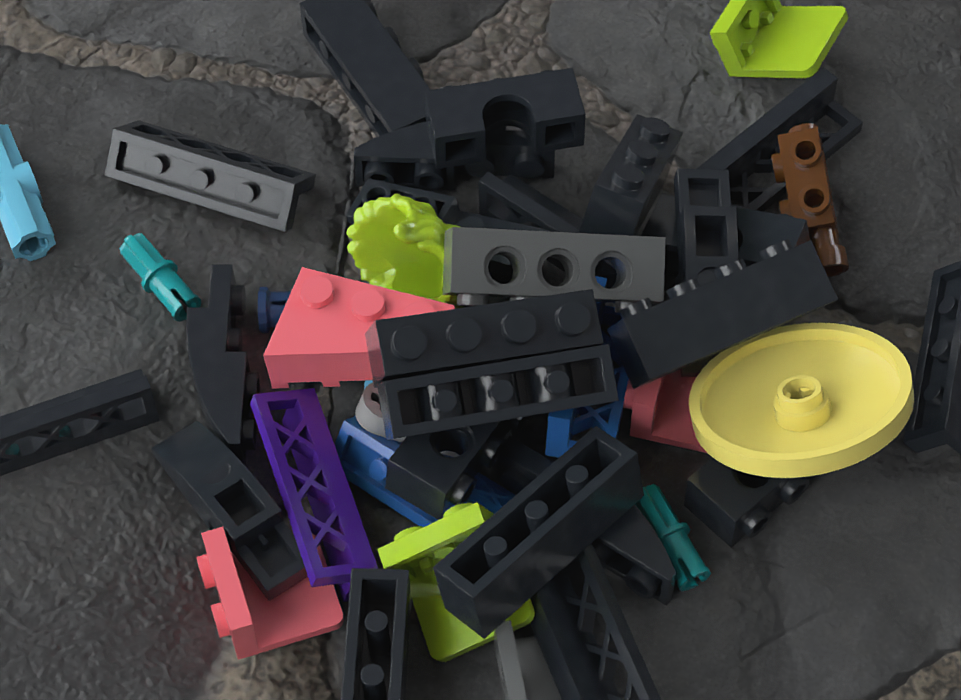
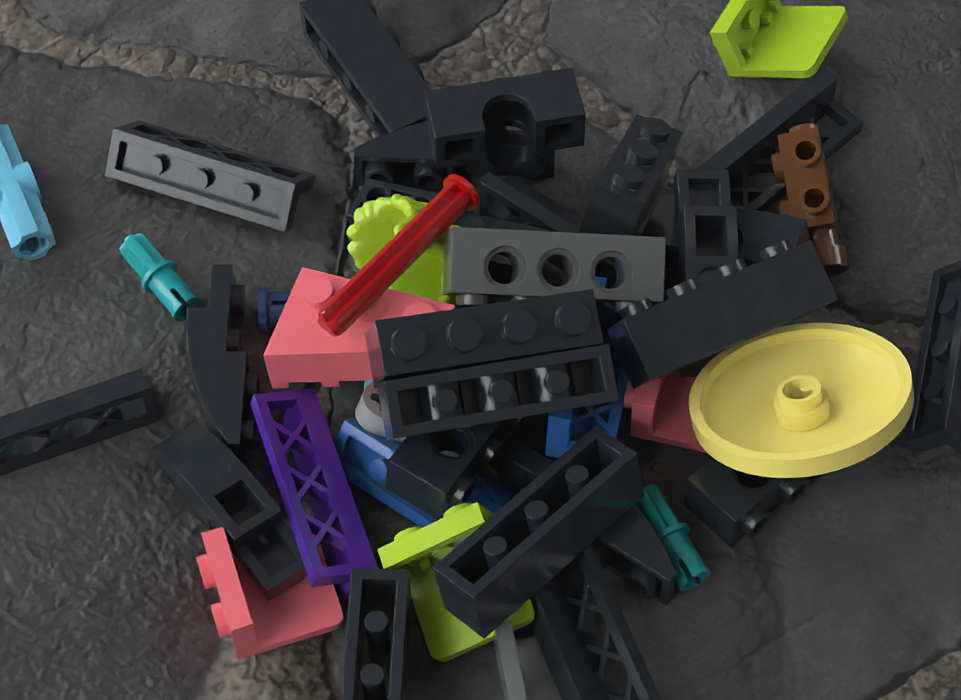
(398, 255): none -> red axle

